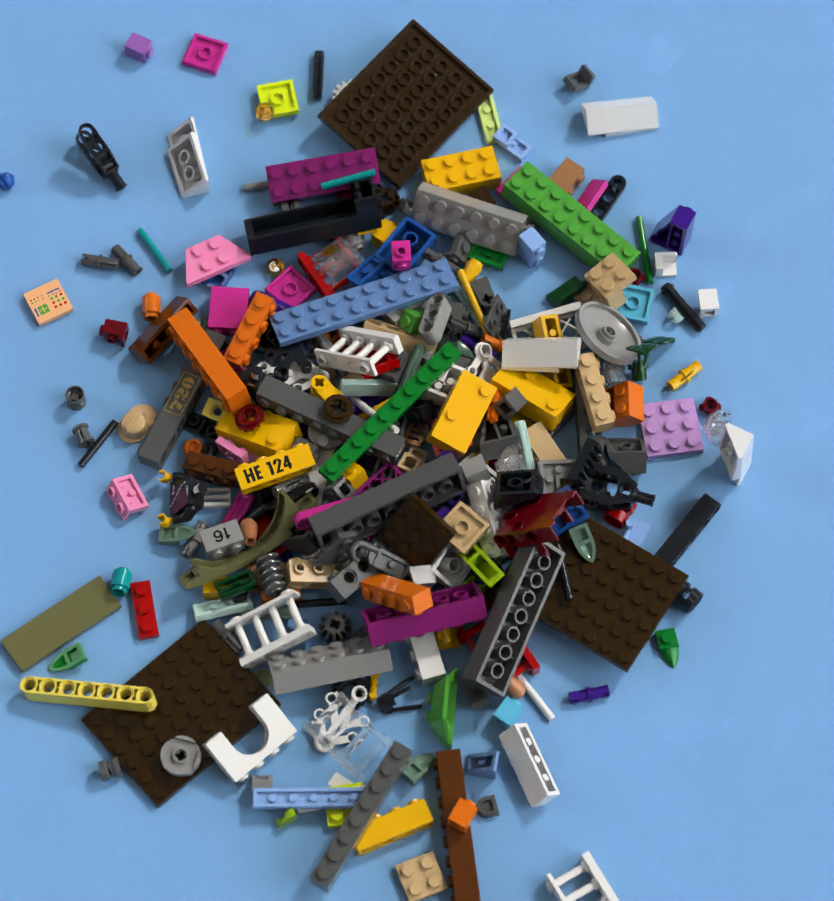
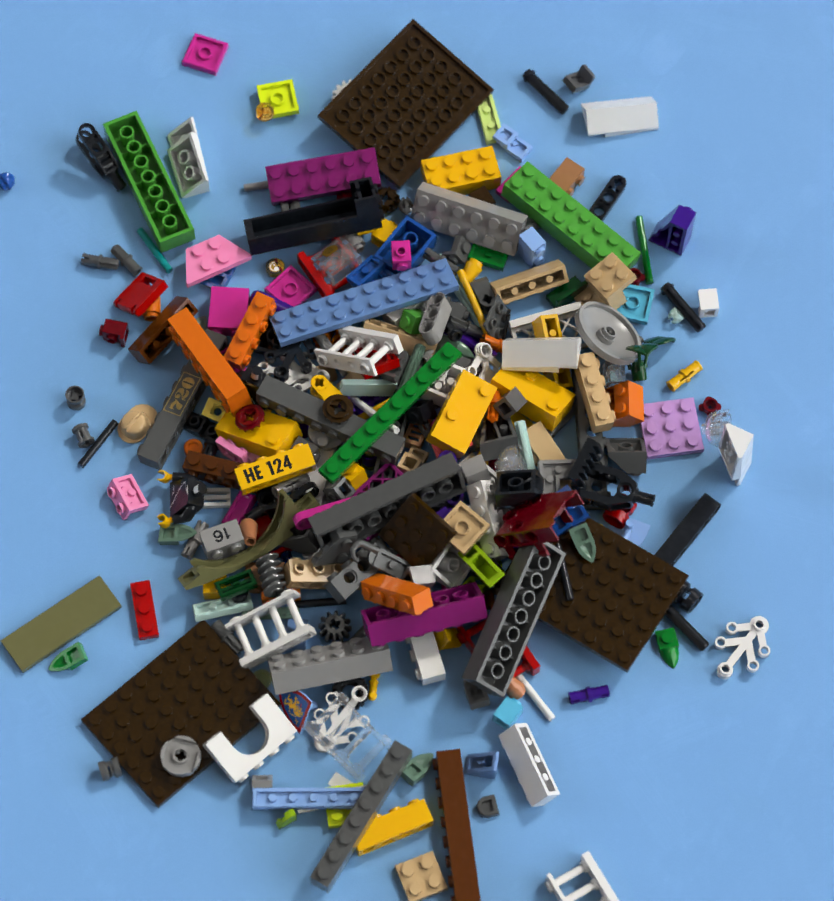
(48, 302): light nougat tile -> none
(95, 699): light yellow beam -> none
(120, 581): teal brick -> none
(139, 47): medium lavender brick -> none
(140, 294): none -> red container
(149, 181): none -> bright green brick
(297, 707): none -> shield
(318, 74): black axle -> none
(344, 180): teal bar -> none
(386, 700): black plant -> none
(443, 708): bright green wedge -> none
(463, 815): orange brick -> none
(530, 77): none -> black axle
(530, 281): none -> tan brick
(592, 193): dark pink tile -> none
(665, 264): white panel -> none
(686, 628): none -> black axle
(743, 644): none -> white plant

